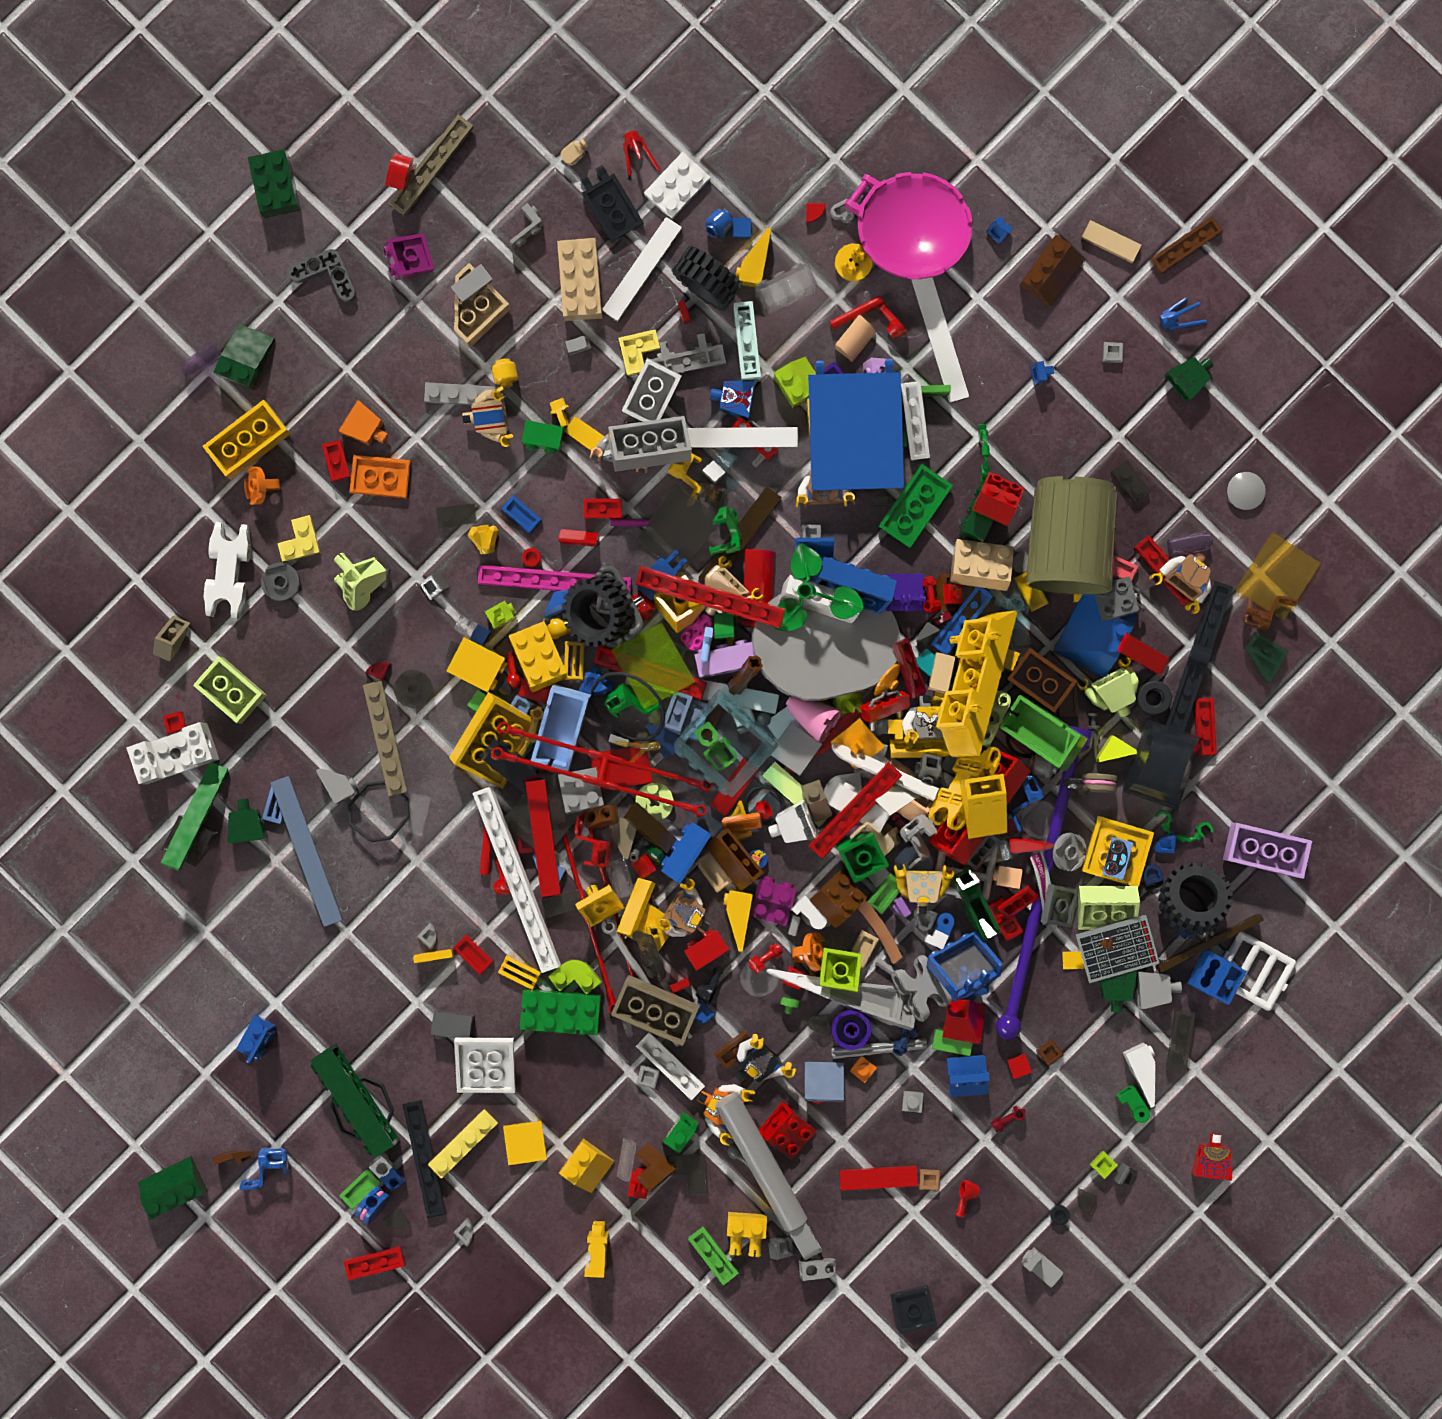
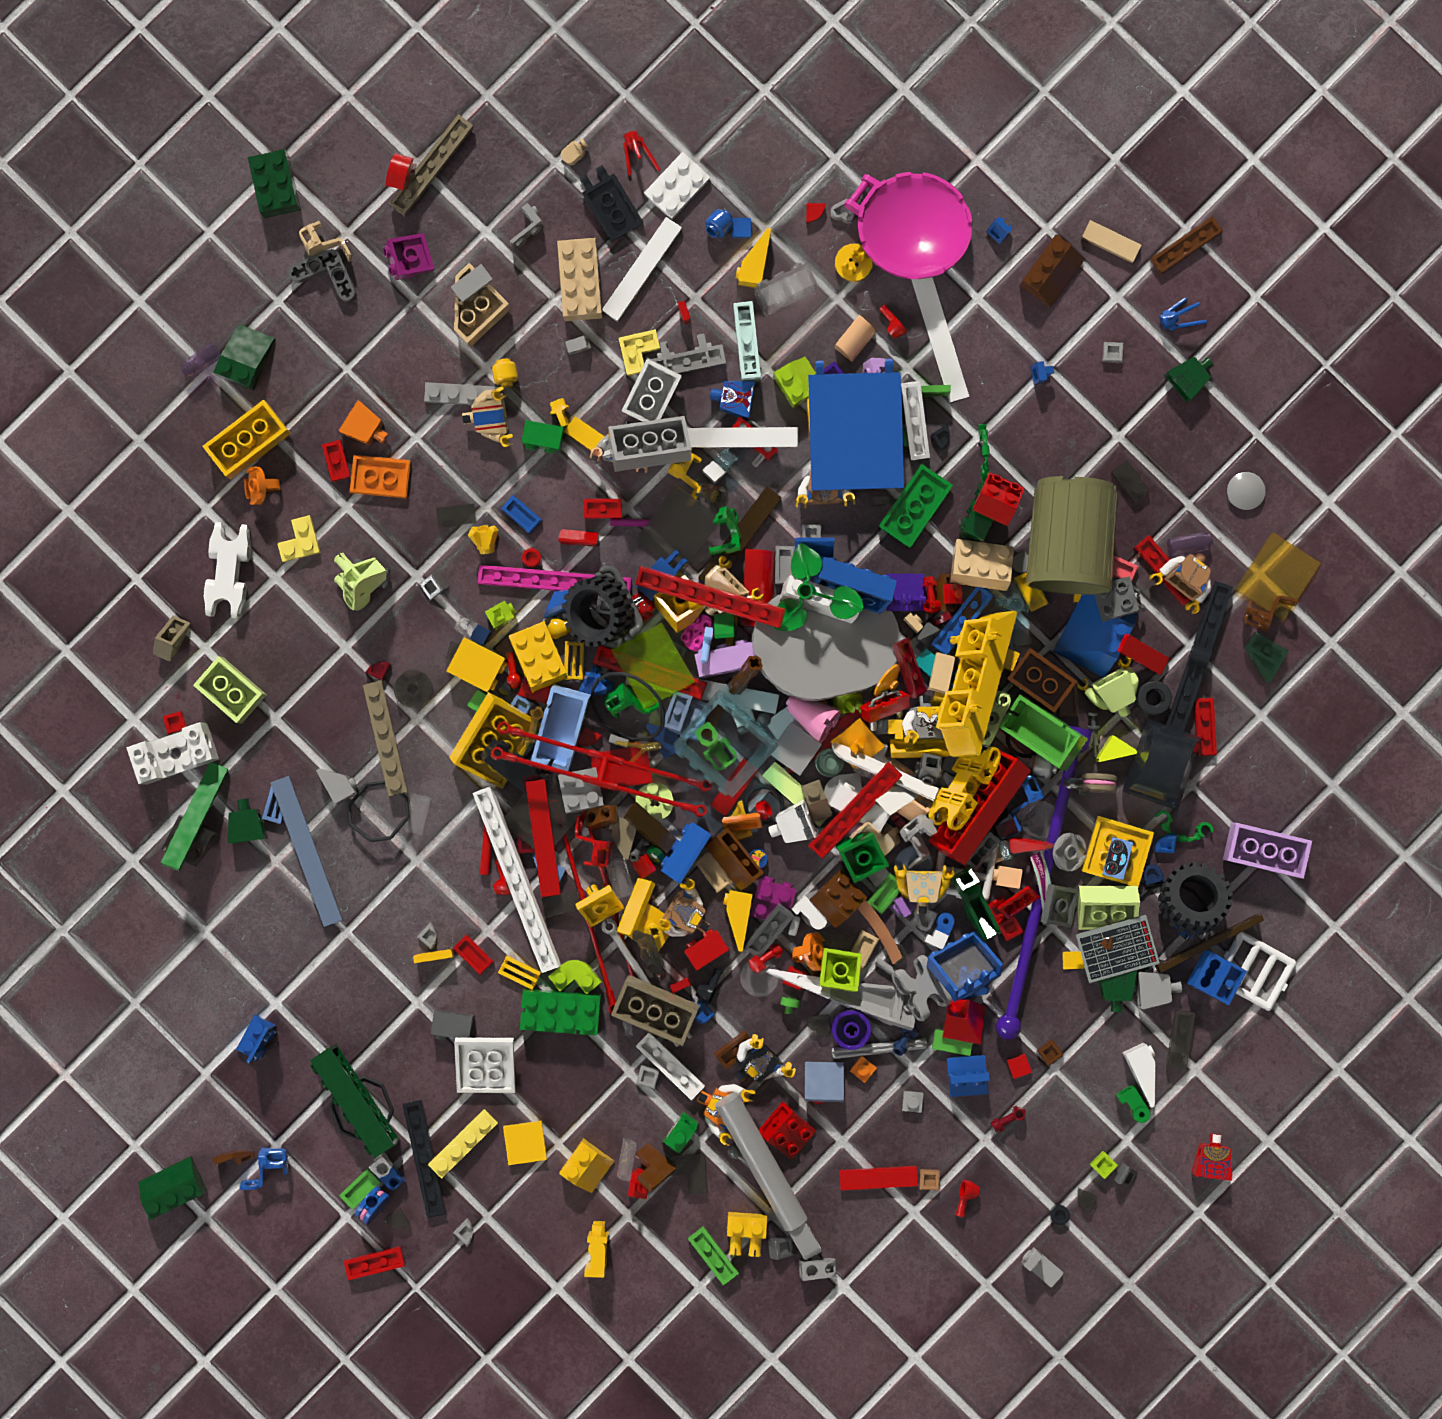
(271, 576): dark grey plate -> none
(315, 246): none -> tan piece
(588, 737): none -> red tile
(707, 278): black tyre -> none
(769, 930): none -> dark grey plate
(783, 559): none -> light grey tile
(828, 763): none -> sand green plate
(853, 314): red piece -> none
(913, 1309): black plate -> none
(914, 622): none -> tan plate
(941, 437): none -> black tile
(985, 805): yellow slope -> none

